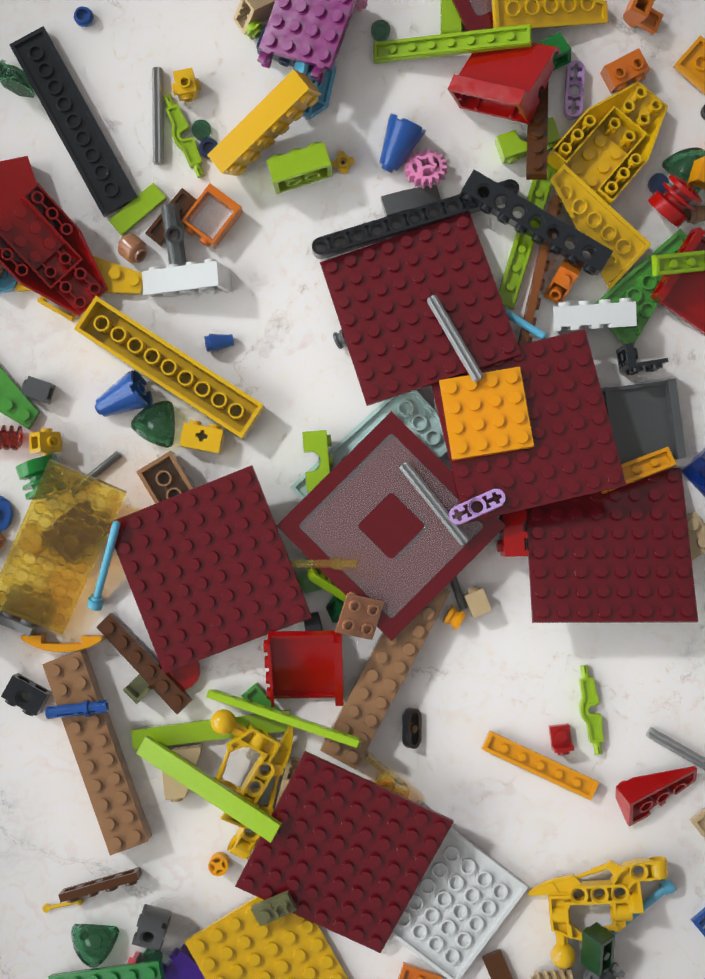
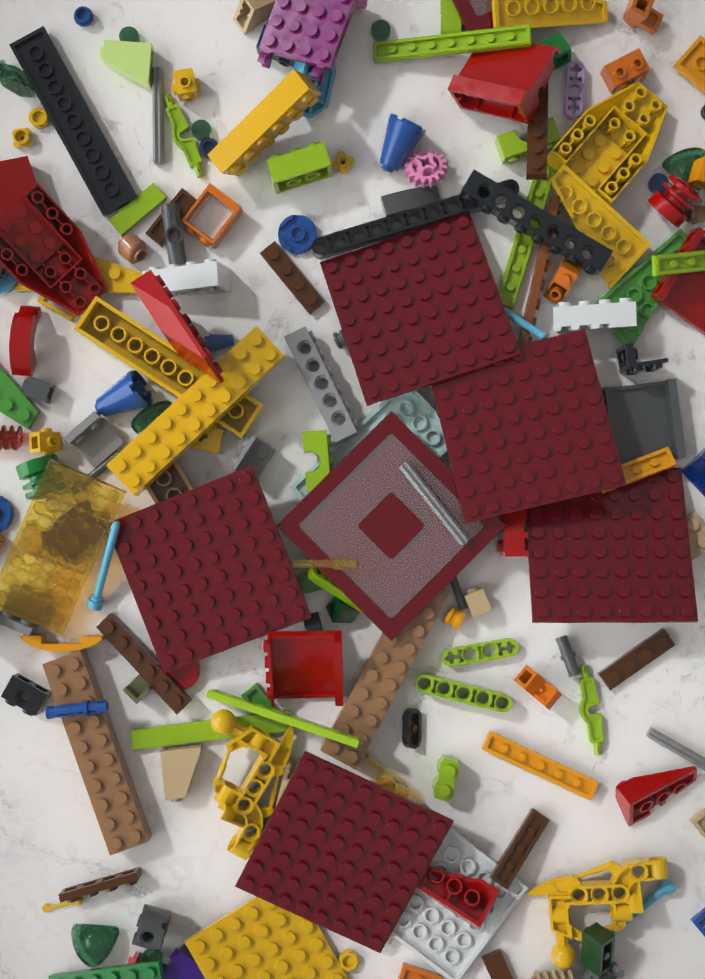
(18, 133): none -> yellow plate
(21, 340): none -> red arch
(39, 118): none -> yellow tile
(94, 439): none -> light grey bracket
(129, 34): none -> clear green tile
(130, 59): none -> yellowish green slope
(174, 324): none -> red wedge
(195, 412): none -> yellow brick
(209, 788): lime tile -> none
(217, 868): light orange wheel -> none
(254, 29): lime plate -> none
(254, 453): none -> light grey bracket
(274, 908): olive plate -> none
(292, 277): none -> reddish brown plate
(297, 234): none -> blue tile
(303, 338): none -> light grey brick
(348, 960): none -> yellow tile
(359, 616): nougat hinge -> none
(444, 781): none -> lime brick
(455, 339): light grey axle -> none
(462, 895): none -> red wedge
(472, 696): none -> lime beam
(479, 649): none -> lime beam
(486, 414): light orange plate -> none
(488, 495): lavender beam -> none
(519, 848): none -> reddish brown plate
(537, 687): none -> orange brick
(561, 739): red bracket -> none
(568, 656): none -> dark grey pin
(636, 659): none -> reddish brown plate

